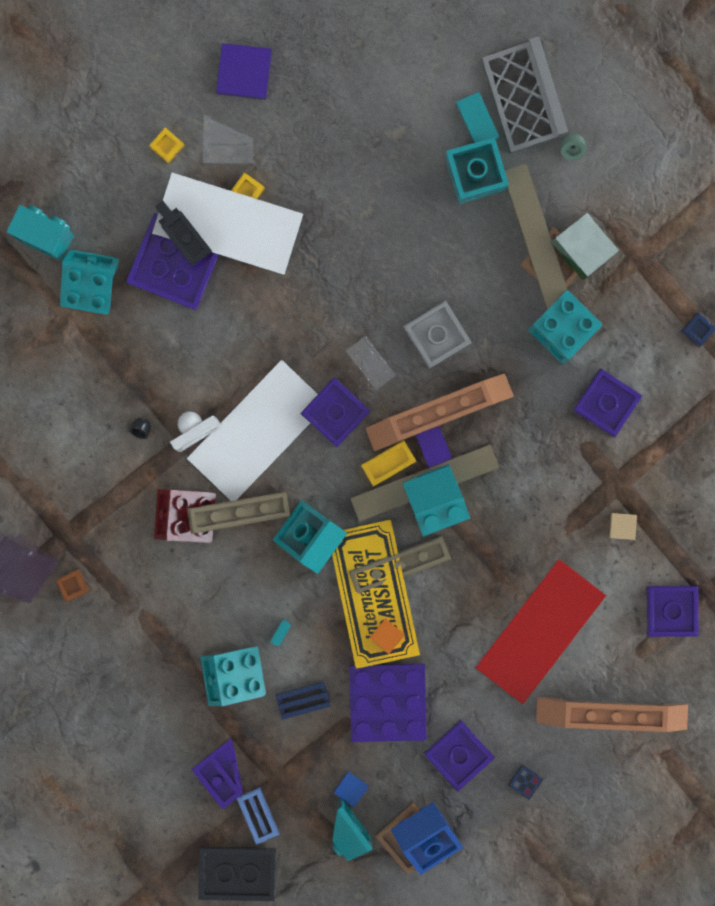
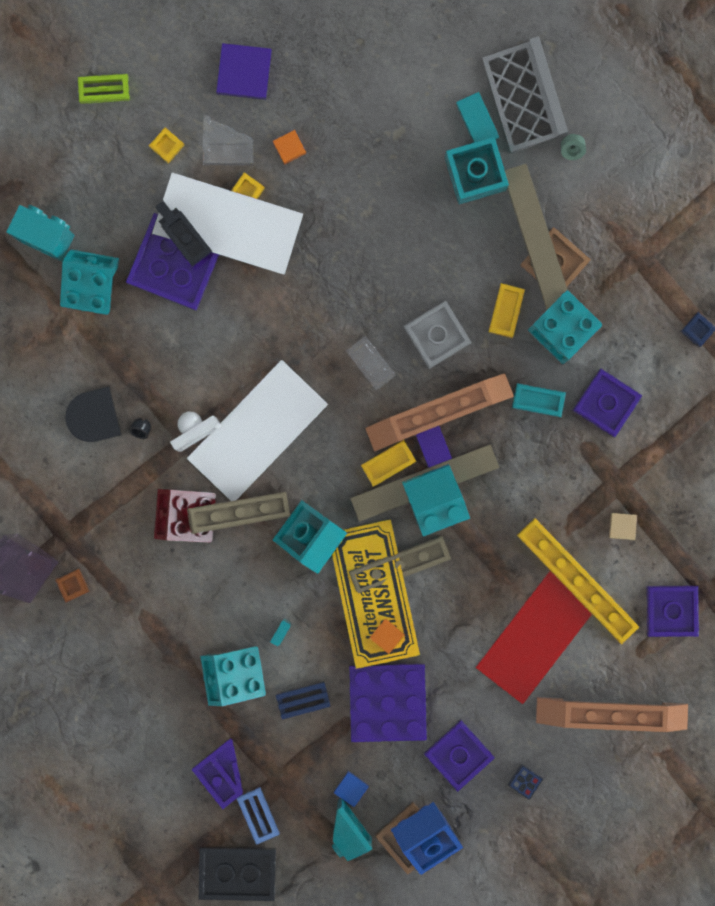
(93, 416): none -> black tile
(101, 89): none -> lime tile
(289, 147): none -> orange tile
(335, 412): dark purple tile -> none
(506, 310): none -> yellow tile
(538, 400): none -> teal tile
(577, 581): none -> yellow tile
(585, 246): tile -> none

